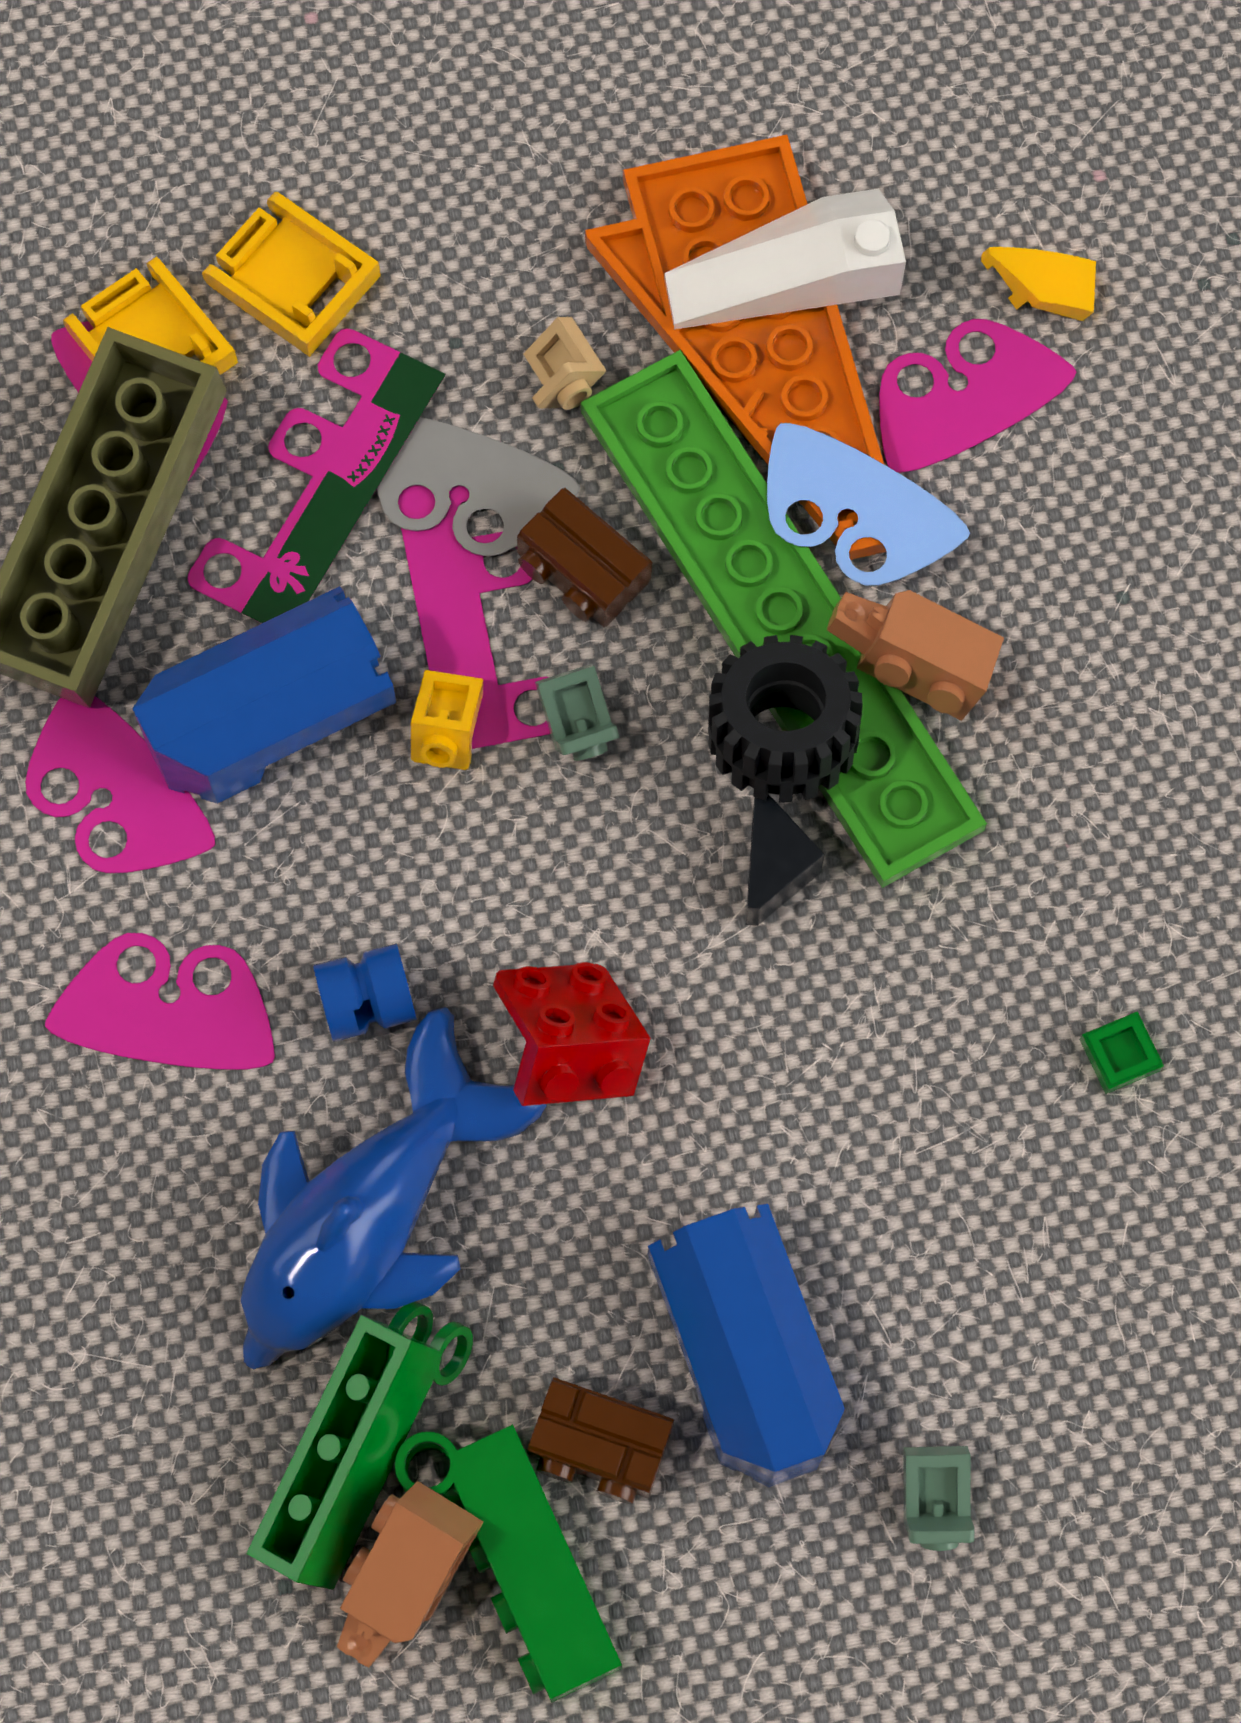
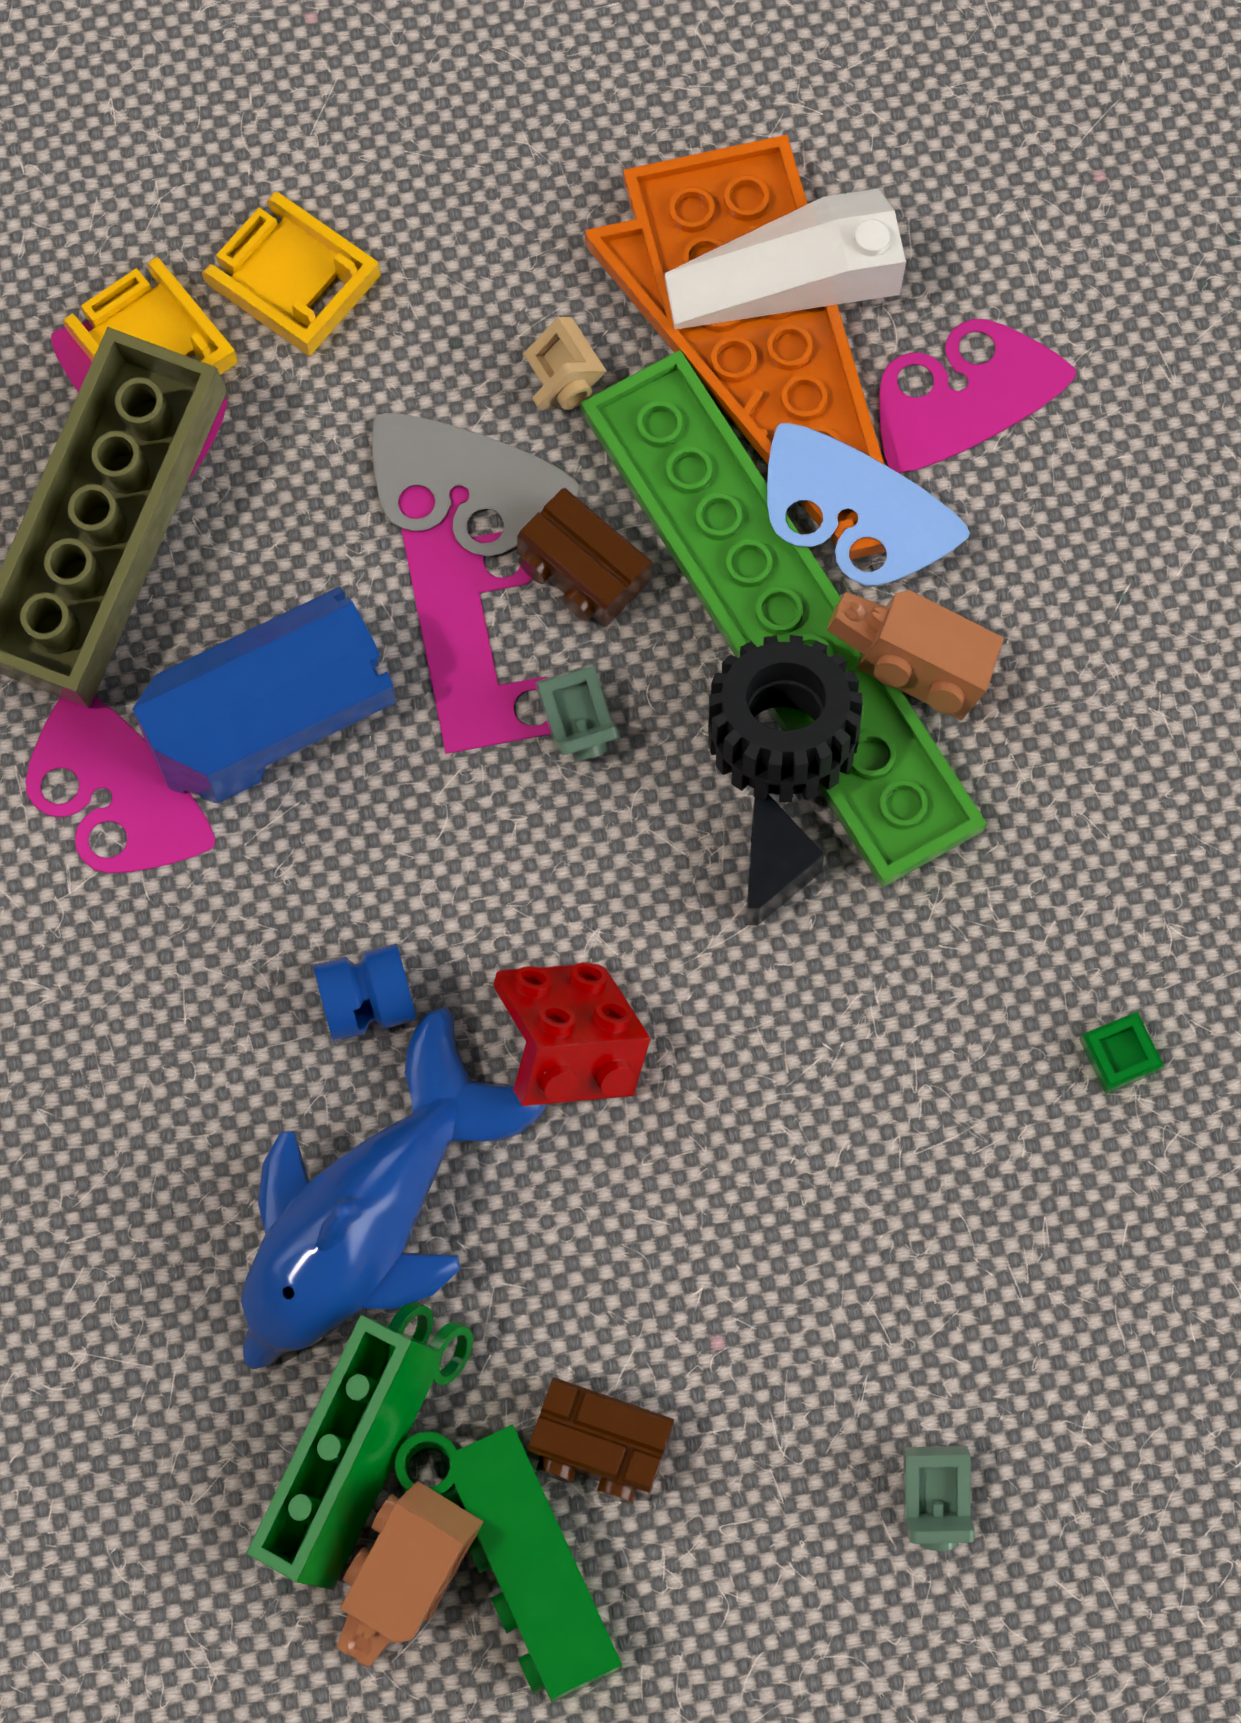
(134, 1023): dark pink piece -> none
(342, 483): piece -> none
(445, 719): yellow bracket -> none
(749, 1344): blue brick -> none
(1046, 279): yellow slope -> none

